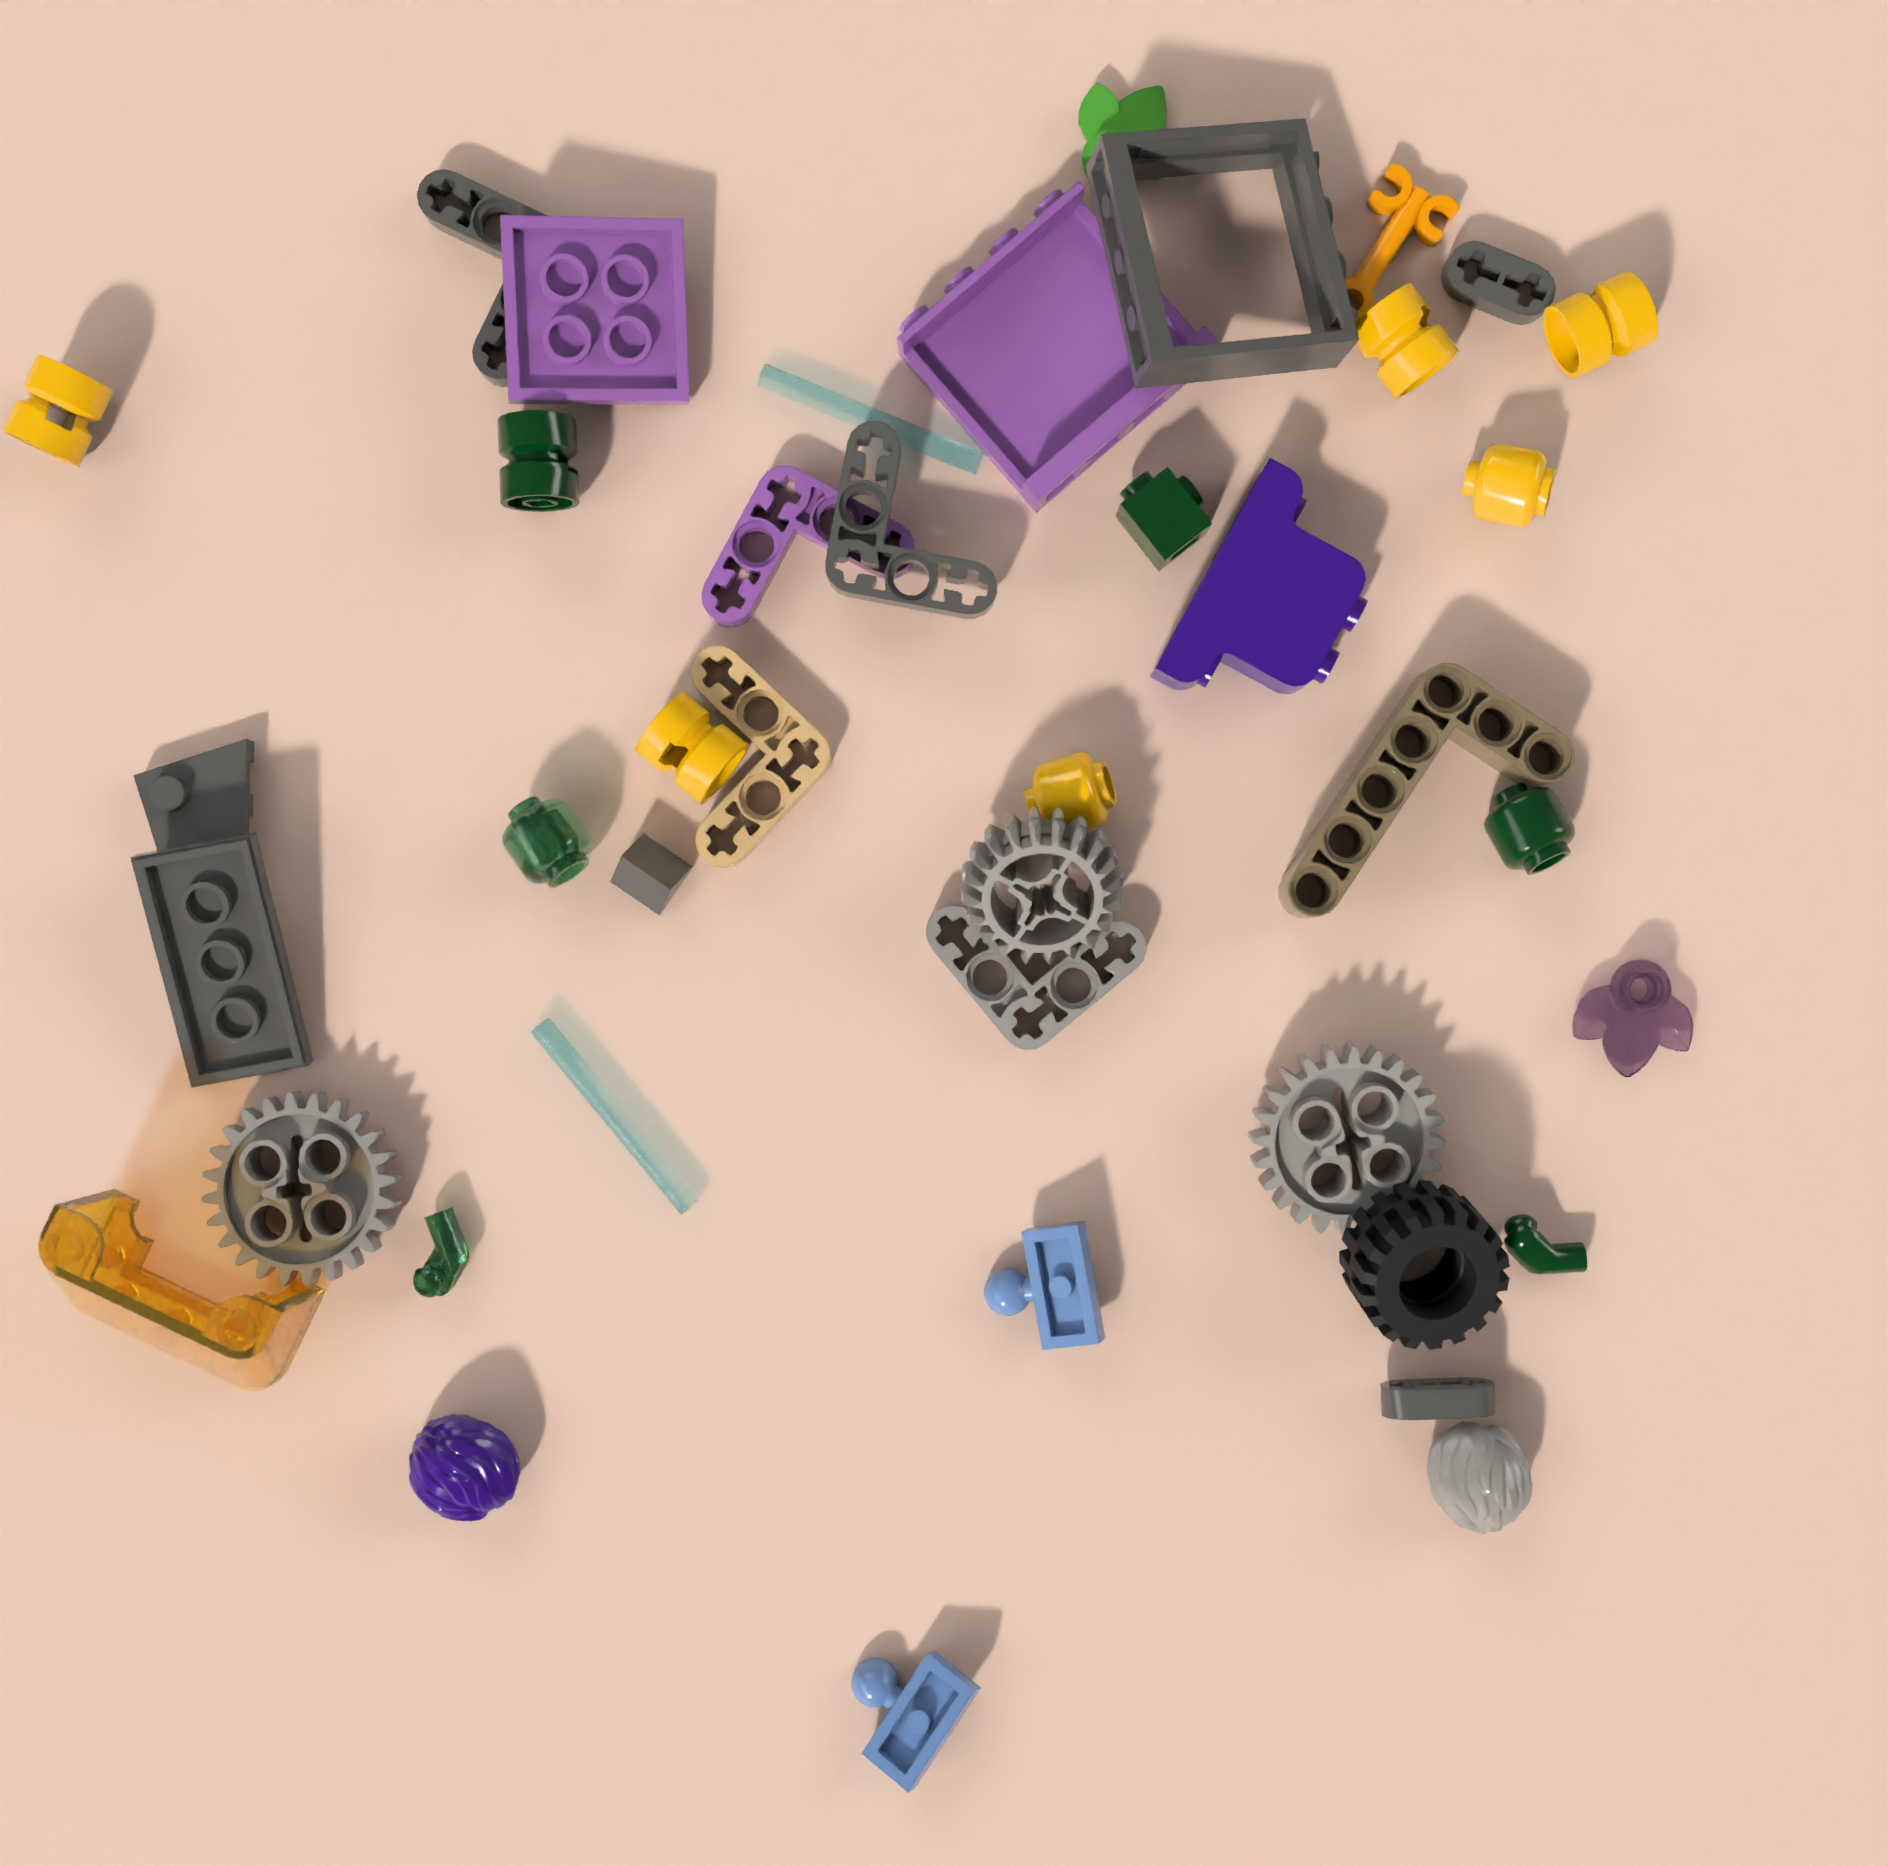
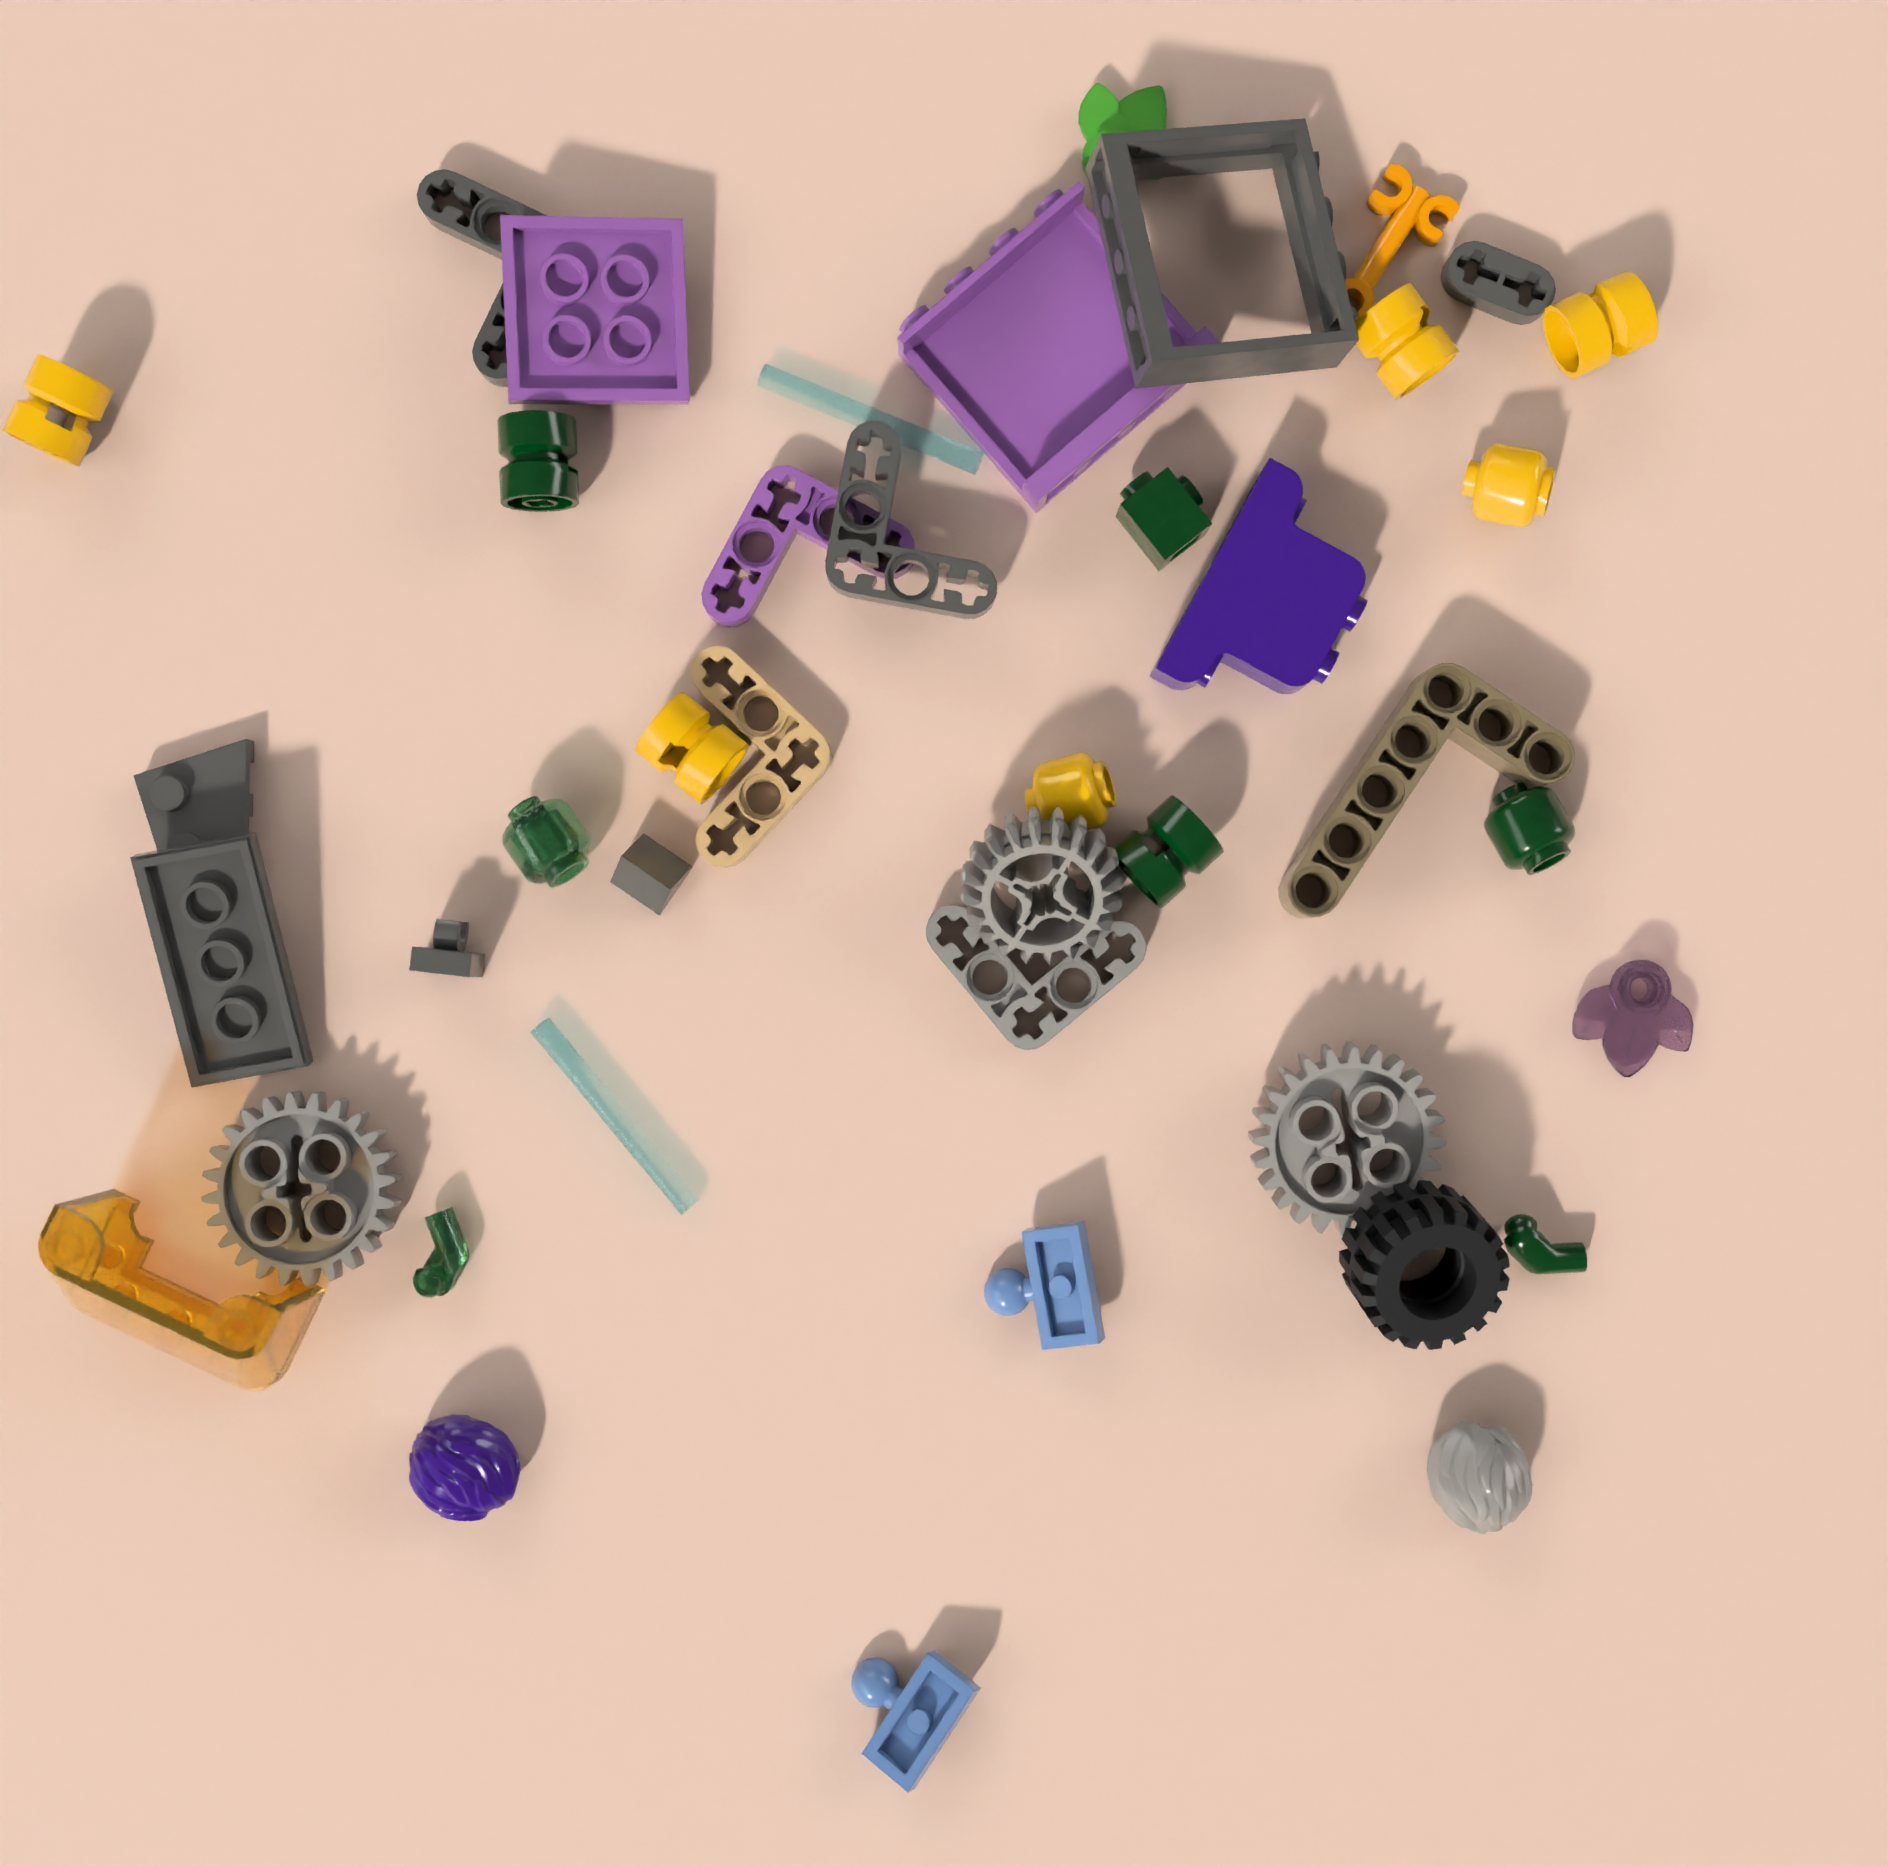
(448, 952): none -> dark grey tile
(1187, 846): none -> dark green wheel
(1438, 1398): dark grey beam -> none

